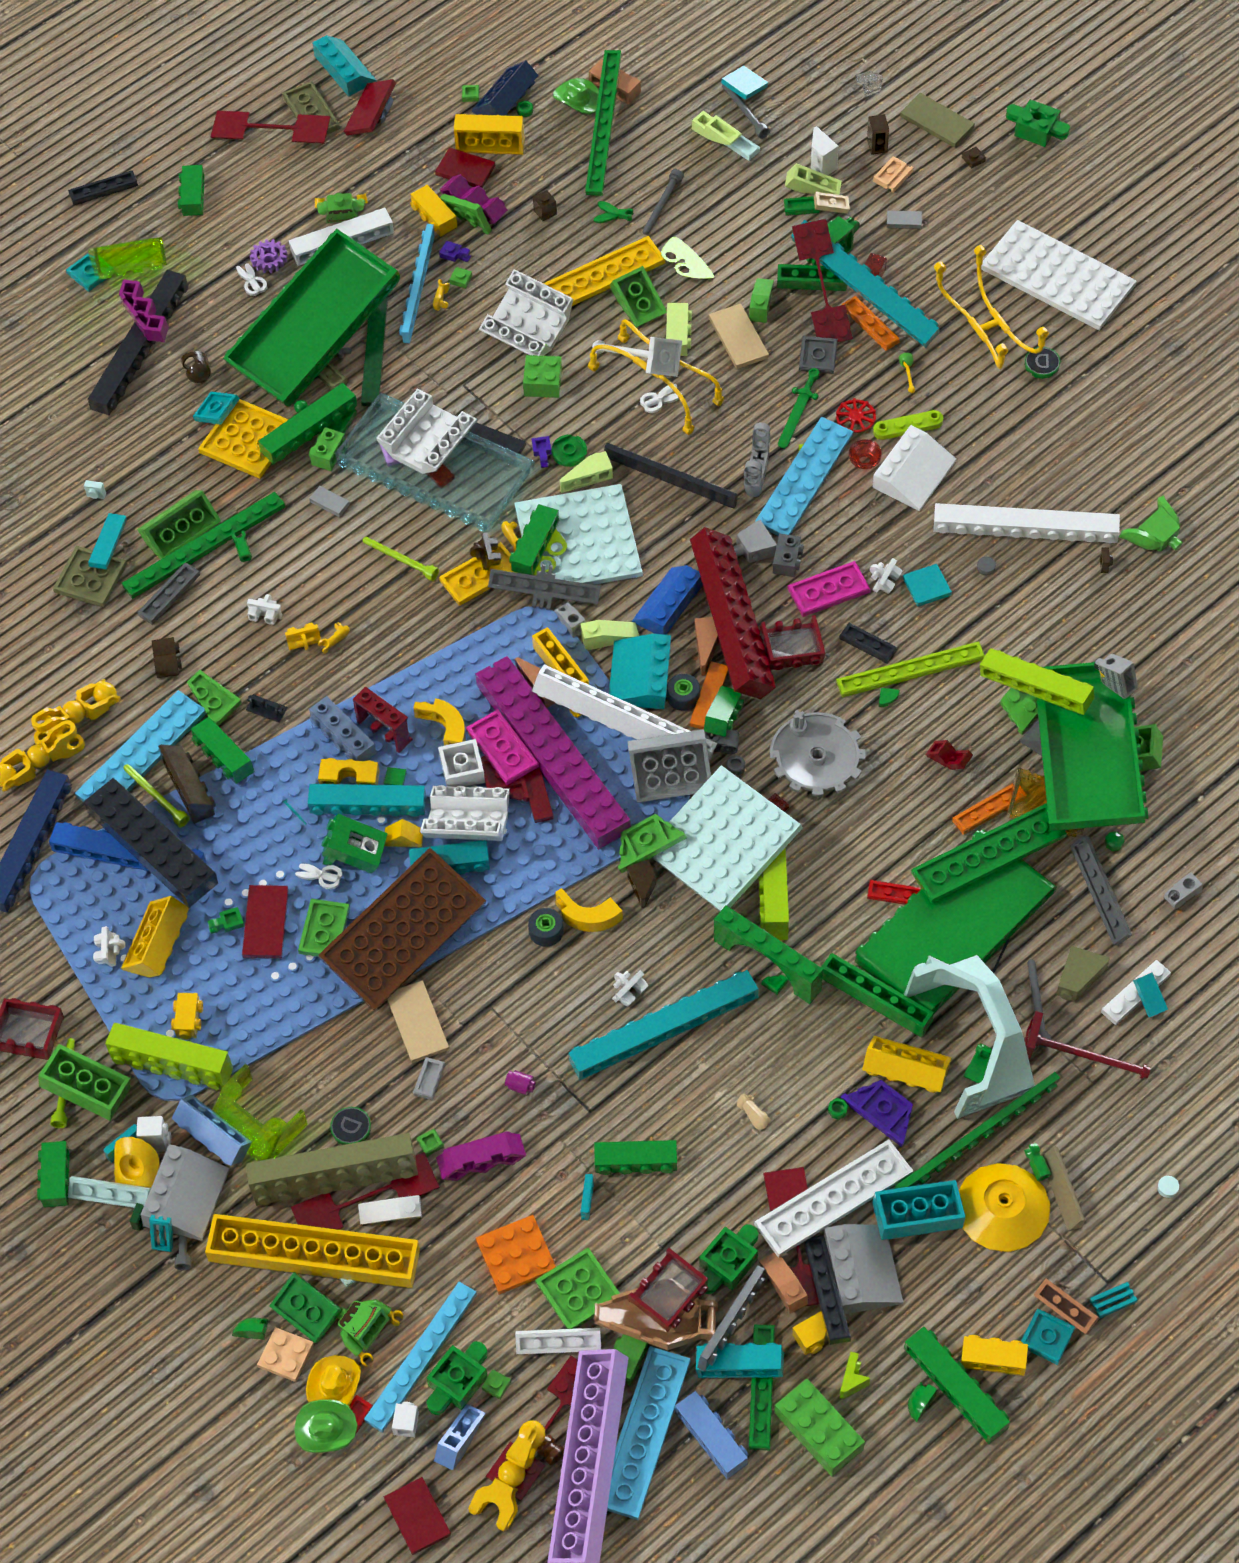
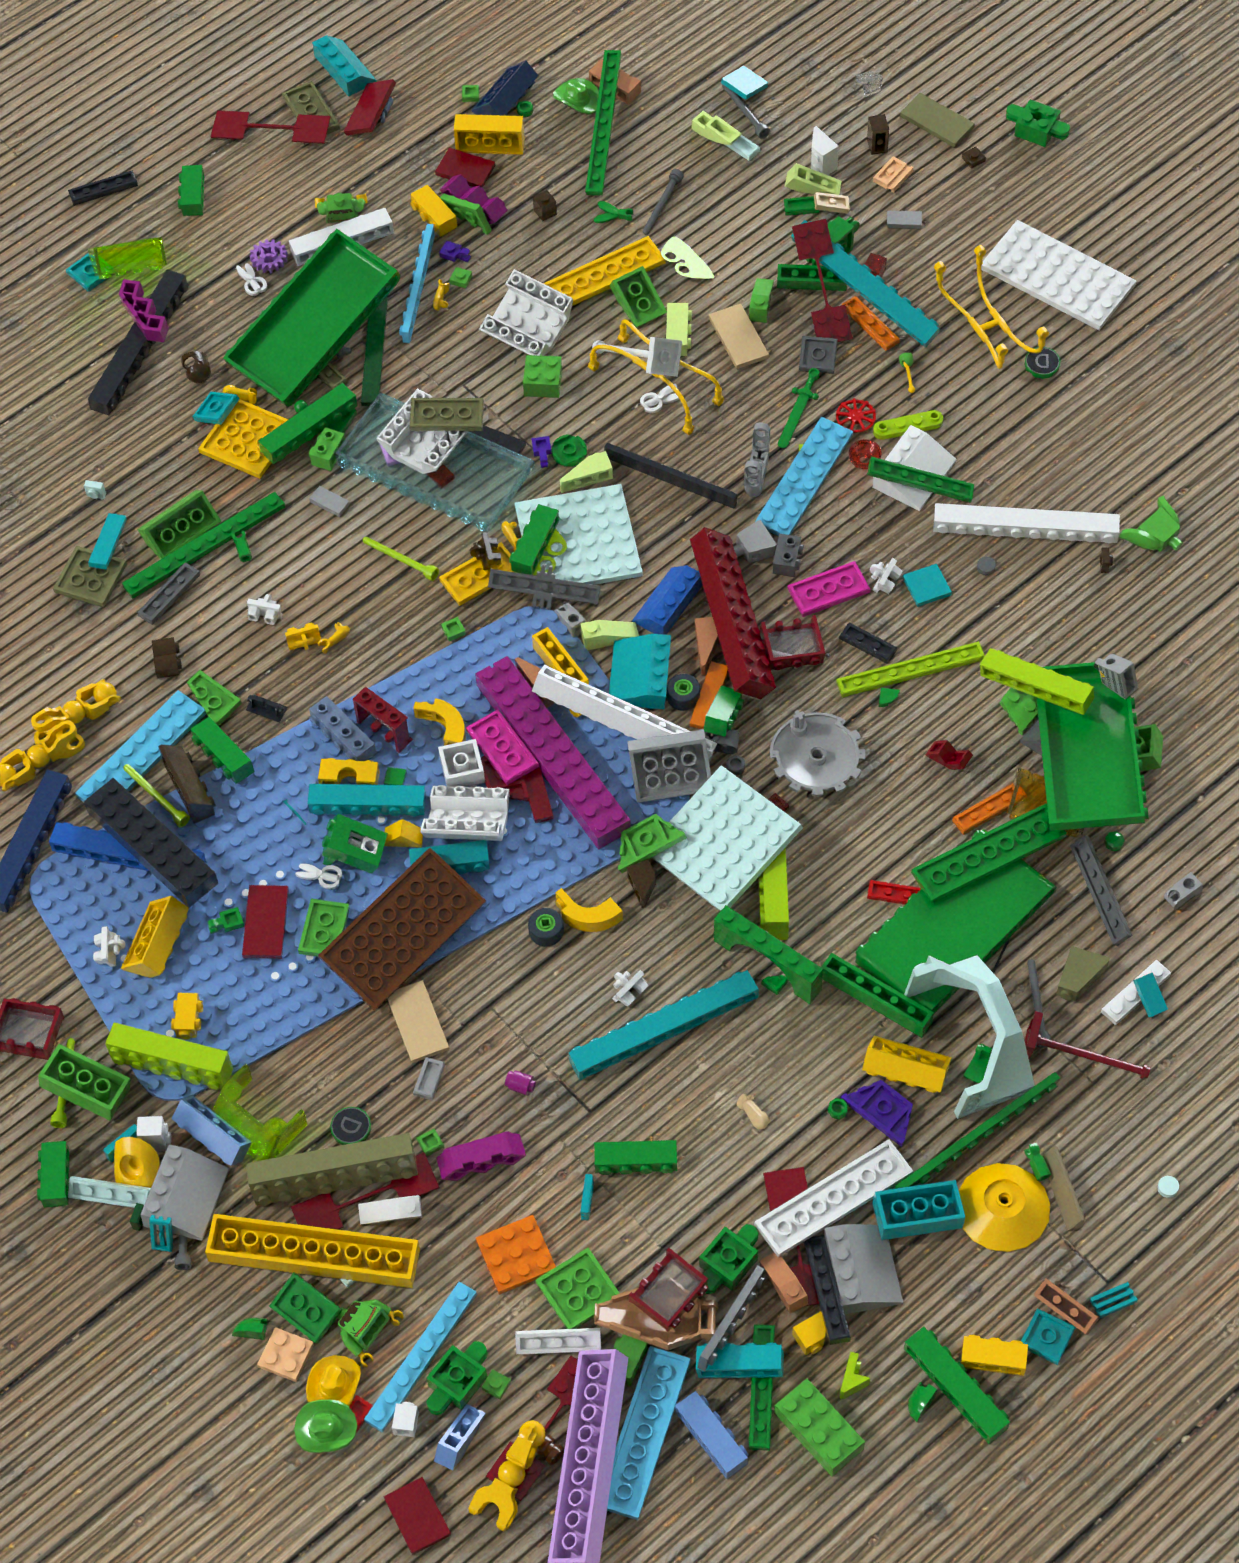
(246, 395): none -> yellow piece
(446, 414): none -> olive tile
(453, 629): none -> bright green plate
(920, 479): none -> green tile

